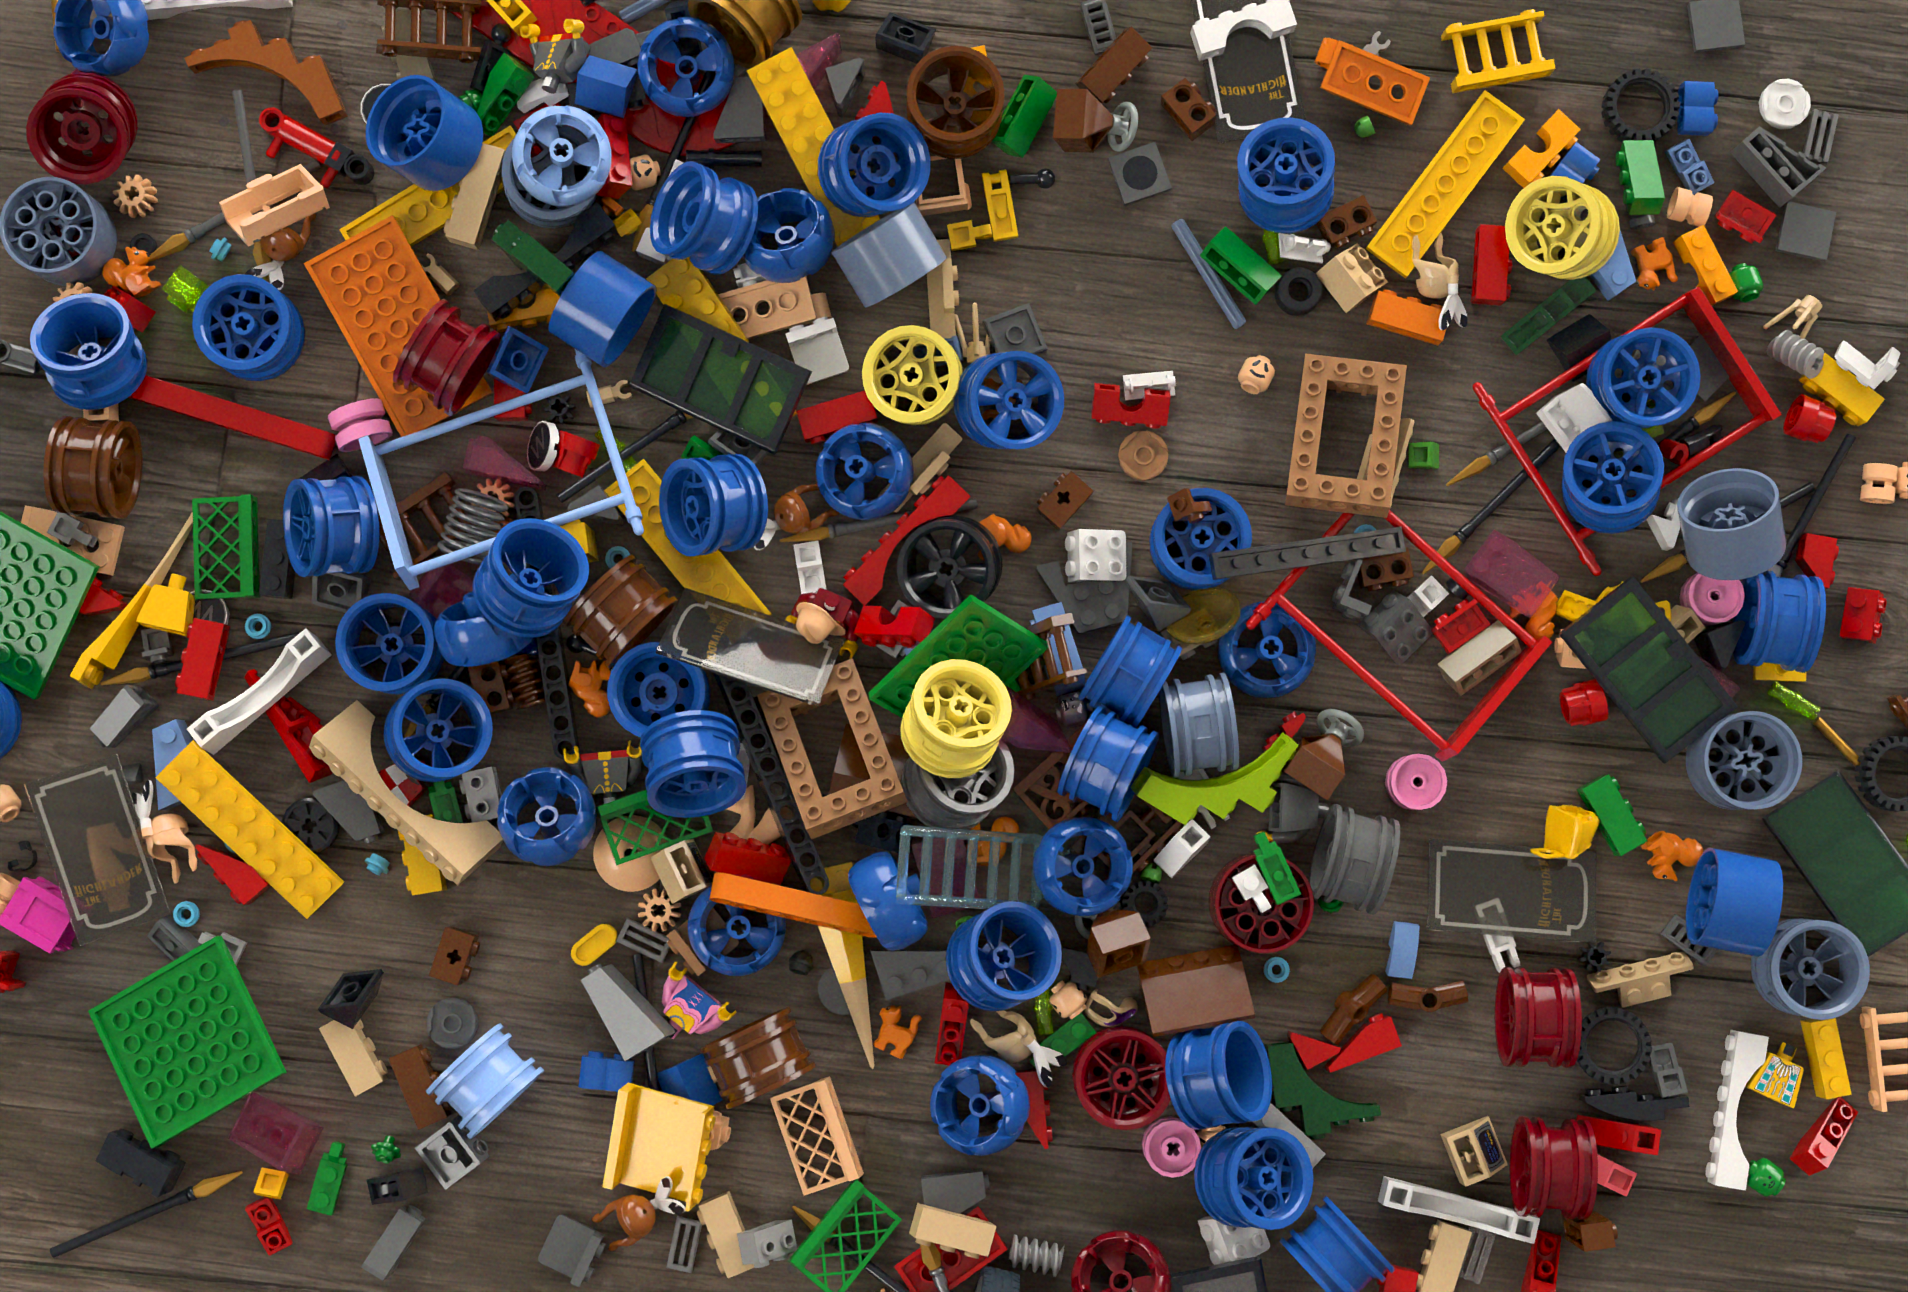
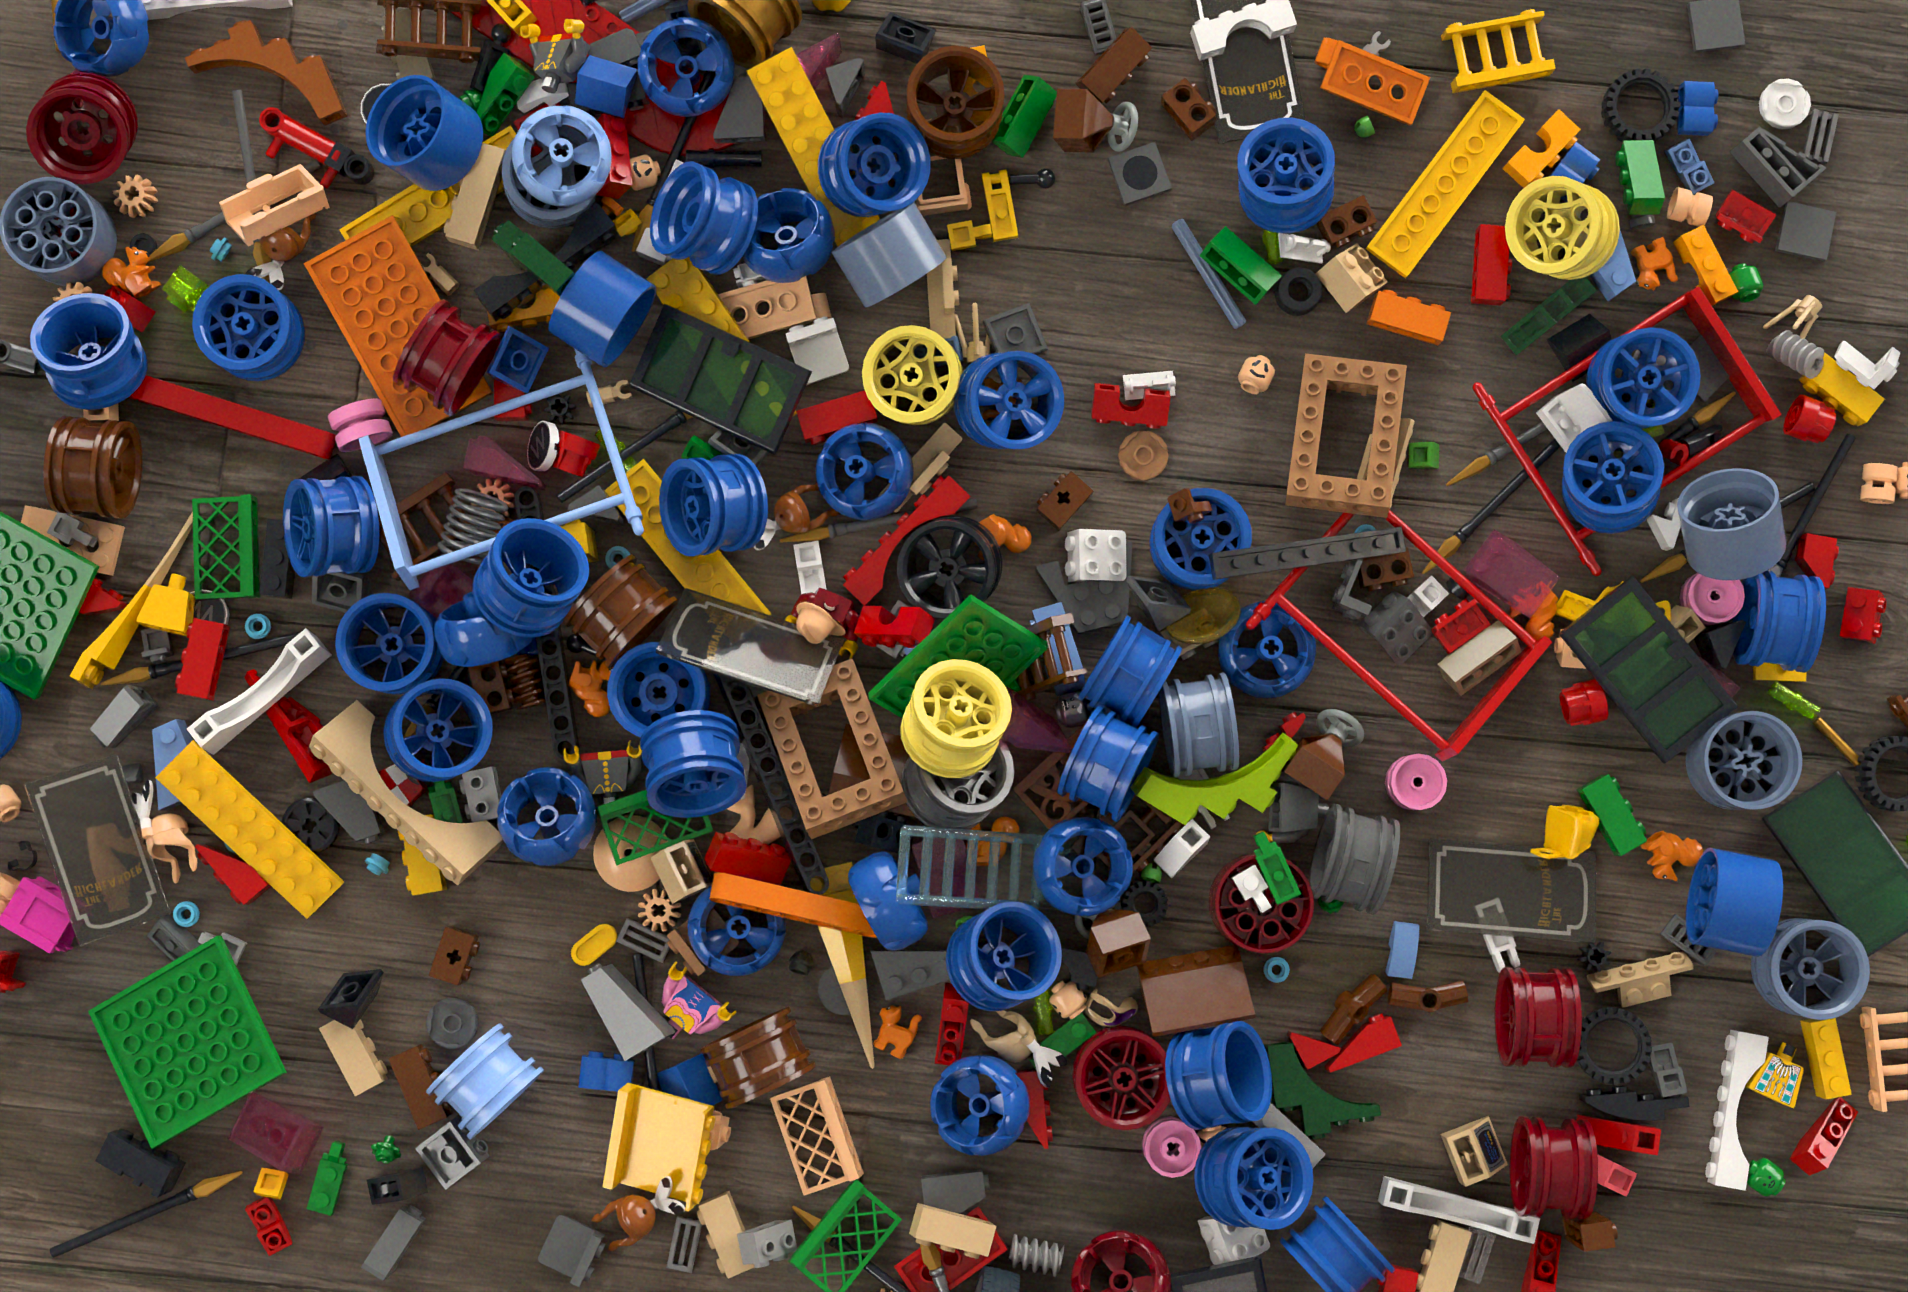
(1439, 282): tan hair -> none

